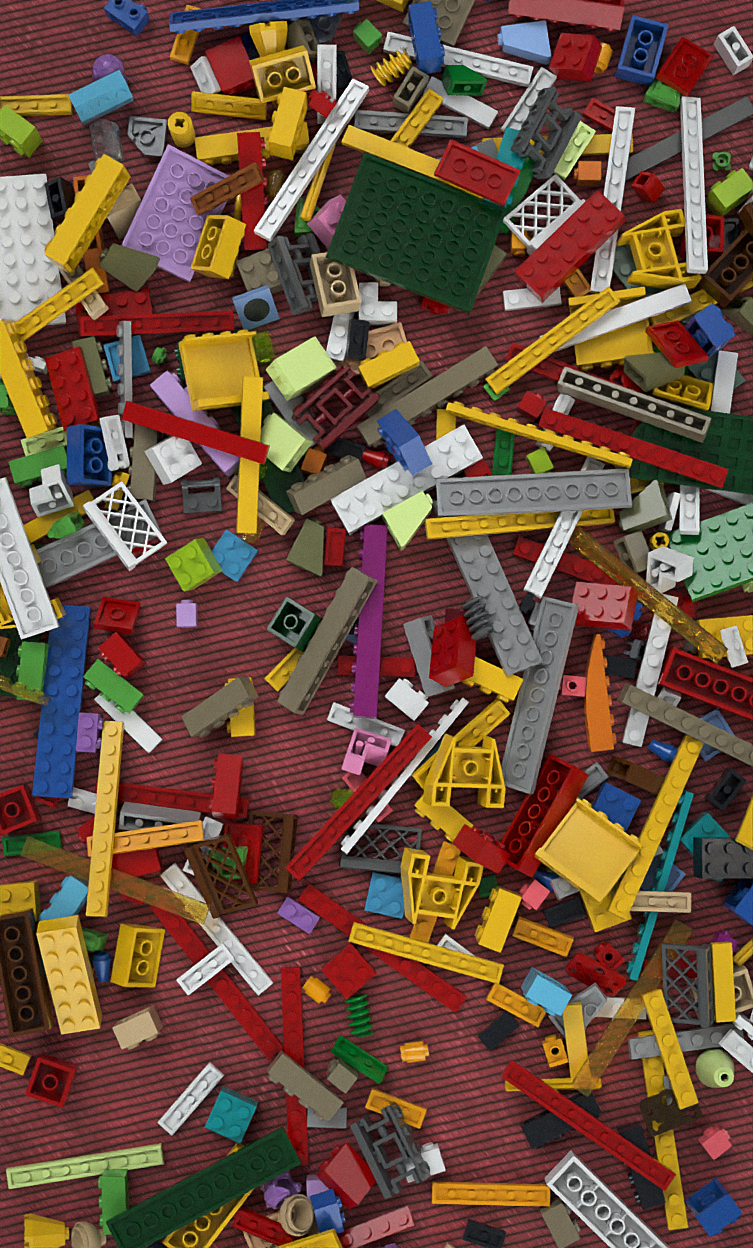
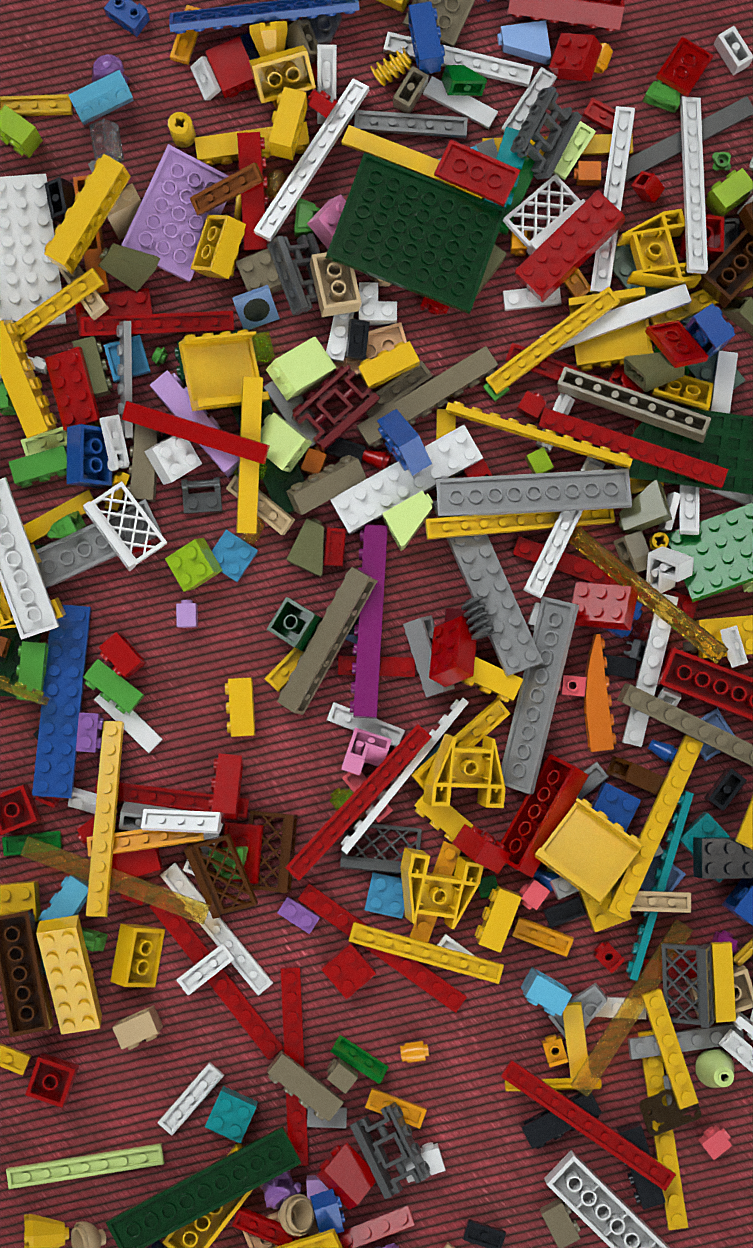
(53, 494): white brick -> none
(102, 965): blue cone -> none
(114, 1195): bright green brick -> none
(117, 615): red plate -> none
(148, 135): flat silver plate -> none
(181, 821): none -> white plate
(220, 706): dark tan brick -> none
(228, 105): yellow tile -> none
(315, 188): yellow axle -> none
(317, 990): light orange brick -> none
(343, 72): black plate -> none
(359, 1015): green piece -> none
(367, 36): bright green brick -> none
(407, 699): white brick -> none
(418, 118): yellow tile -> none
(490, 1194): light orange plate -> none
(498, 1030): black tile -> none
(503, 453): green tile -> none
(515, 1004): light orange plate -> none
(527, 603): black plate -> none
(588, 975): red axle -> none
(641, 50): blue brick -> none
(713, 1207): blue brick -> none

